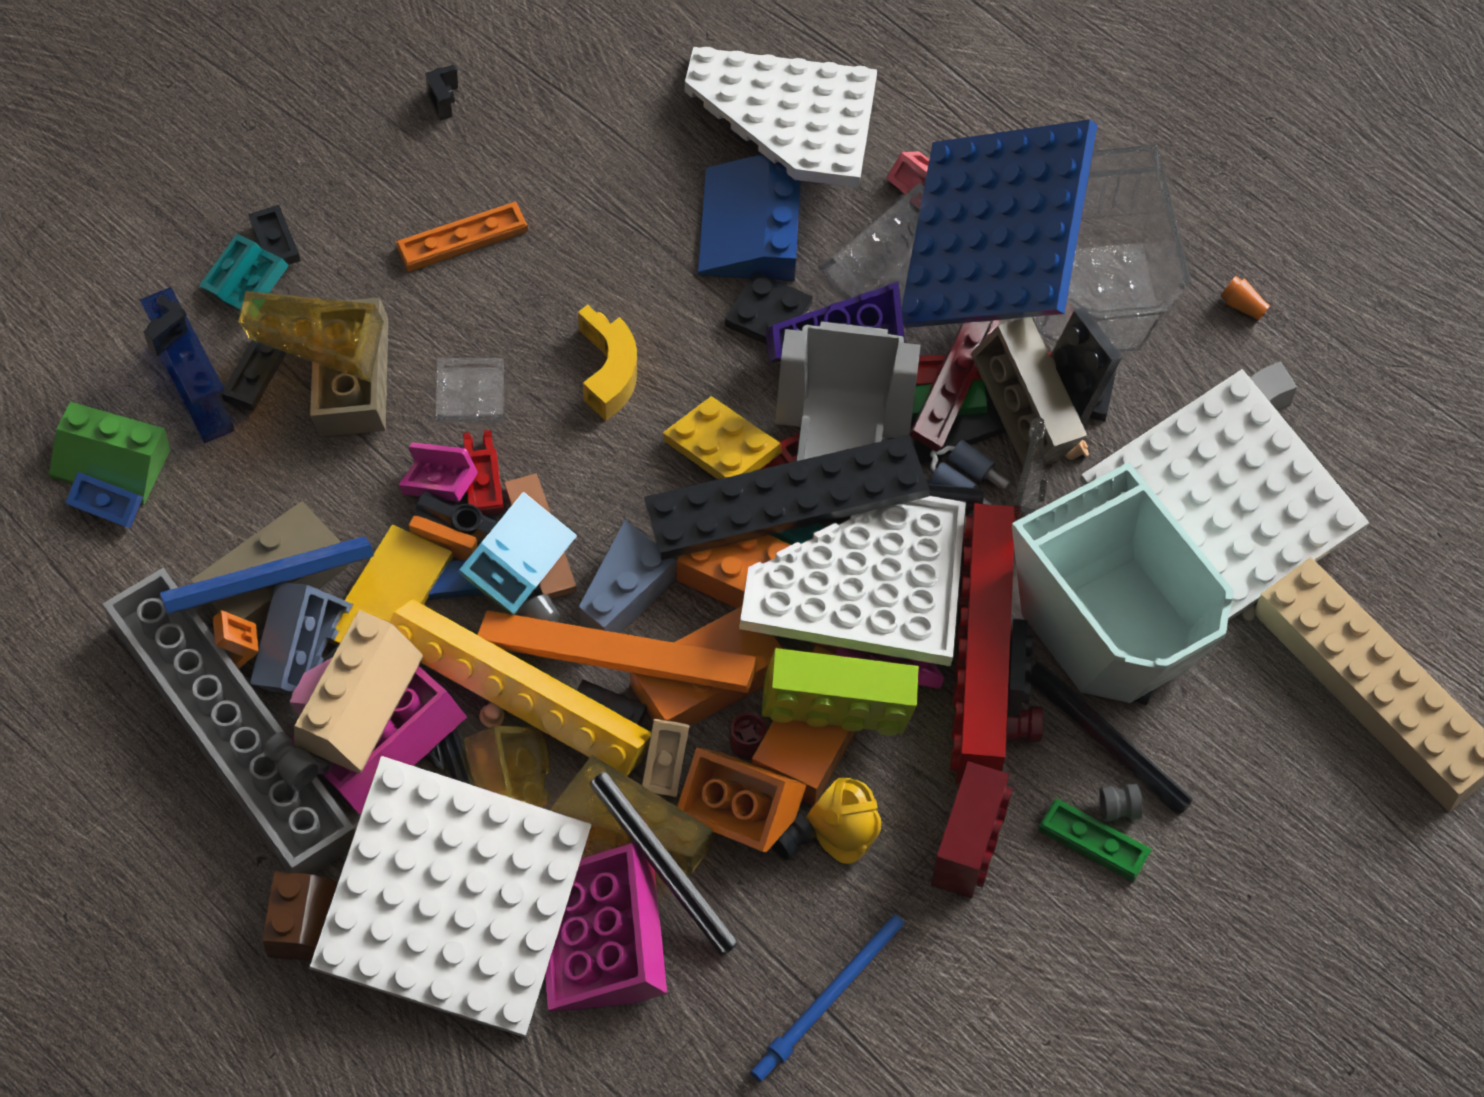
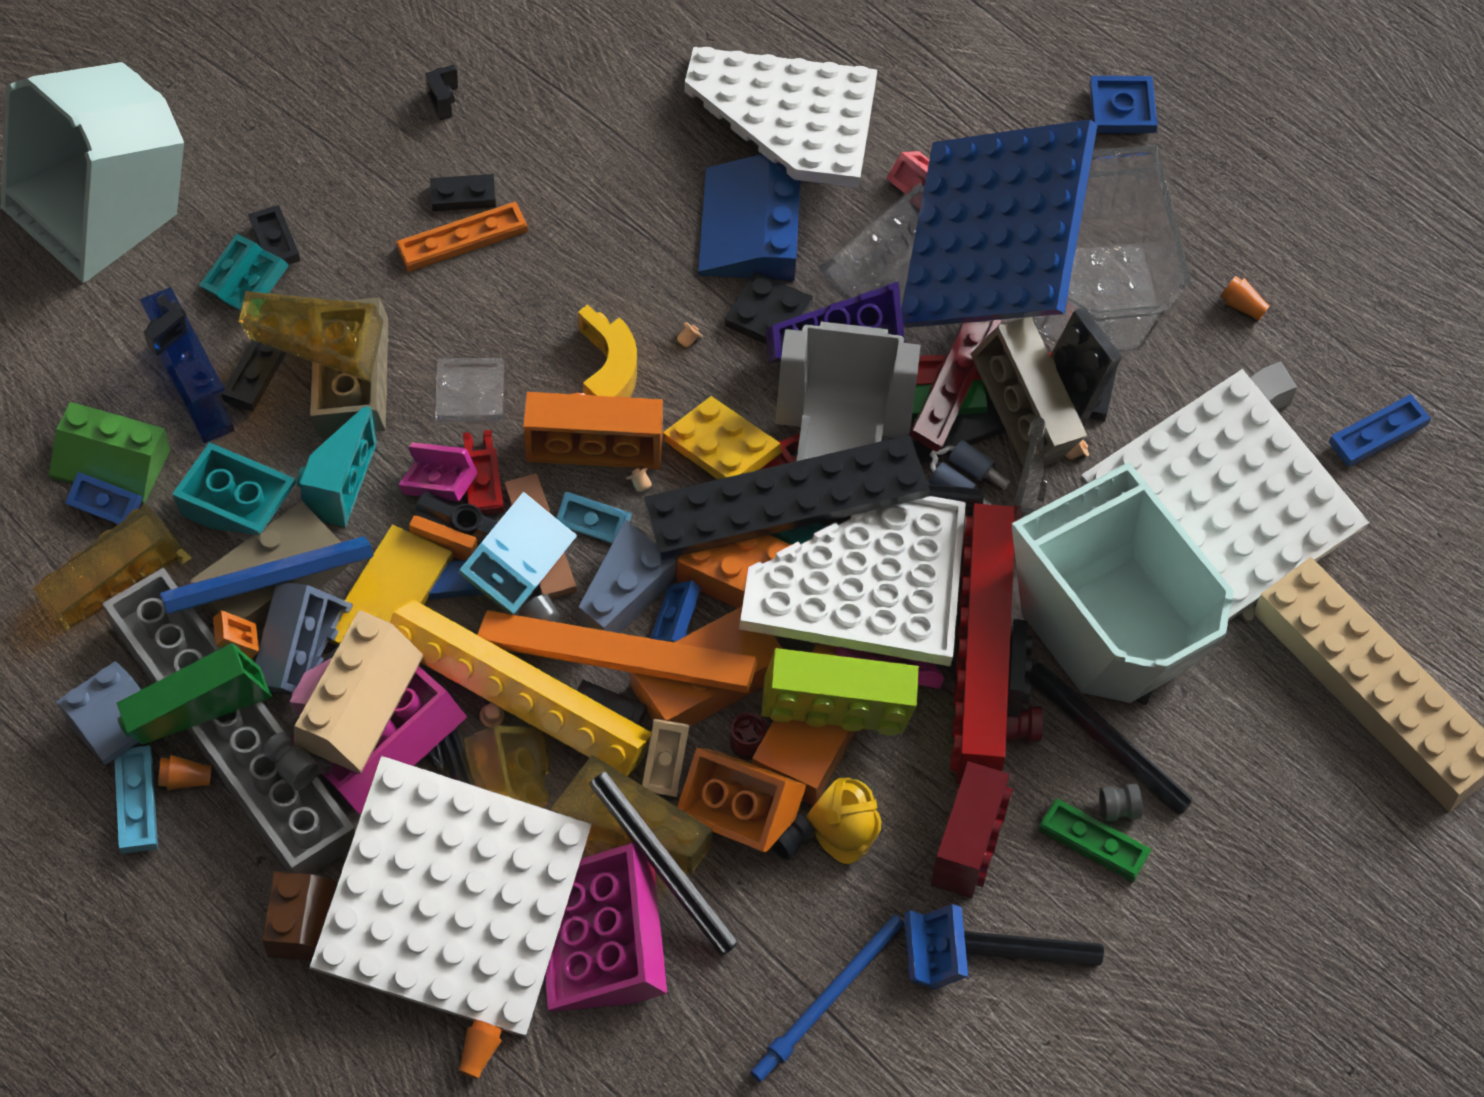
(89, 163): none -> light aqua windscreen
(94, 712): none -> sand blue slope
(109, 567): none -> clear yellow wedge
(136, 800): none -> medium azure plate
(183, 773): none -> orange cone
(193, 695): none -> green slope
(231, 492): none -> teal slope
(338, 469): none -> teal slope
(463, 192): none -> black plate
(479, 1046): none -> orange cone
(591, 517): none -> medium azure slope
(593, 430): none -> orange brick
(640, 479): none -> light nougat piece
(676, 611): none -> blue plate
(688, 335): none -> light nougat piece
(936, 947): none -> blue bracket
(1034, 948): none -> black axle
(1123, 104): none -> blue plate
(1379, 430): none -> blue plate

